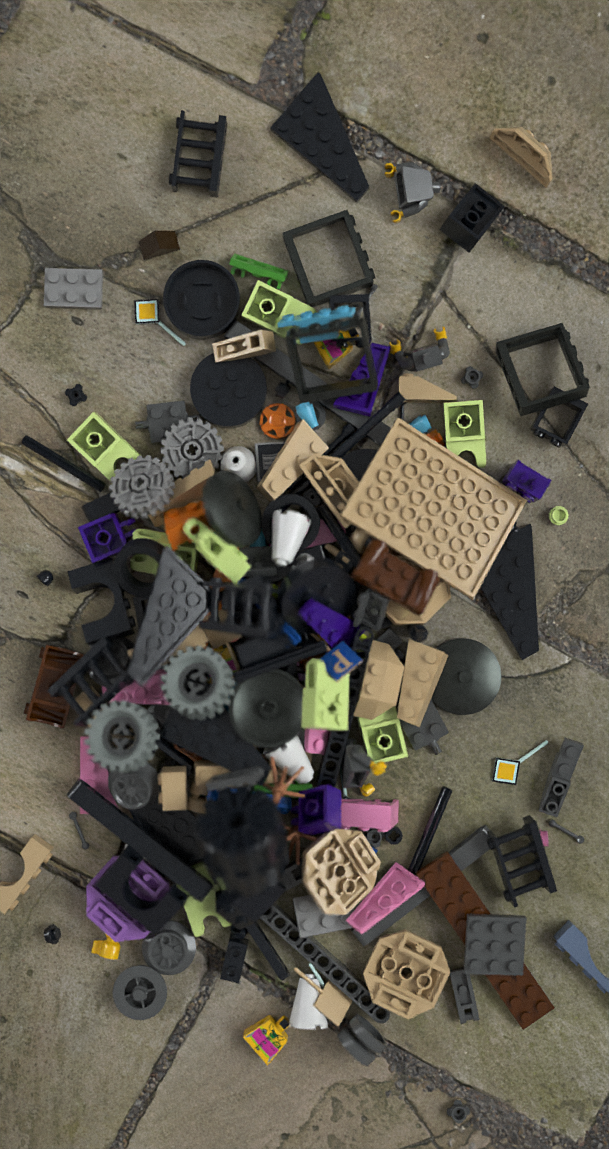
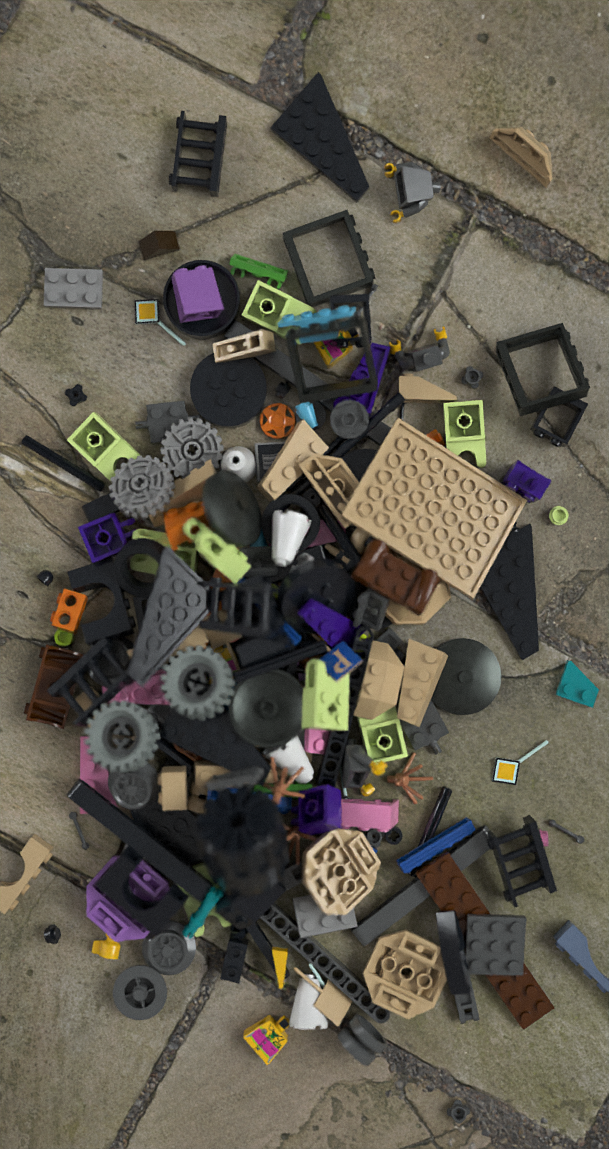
(63, 638): none -> lime tile
(74, 612): none -> orange brick
(196, 294): none -> medium lavender slope
(197, 919): none -> teal pin
(280, 960): none -> yellow piece
(349, 419): none -> dark grey tile
(386, 896): bright pink wing -> none
(402, 779): none -> nougat plant
(417, 632): black wheel -> none
(421, 423): medium azure cone -> none
(435, 845): none -> blue piece
(452, 952): none -> black slope
(471, 217): black slope -> none
(559, 777): dark grey slope -> none
(576, 686): none -> teal wing

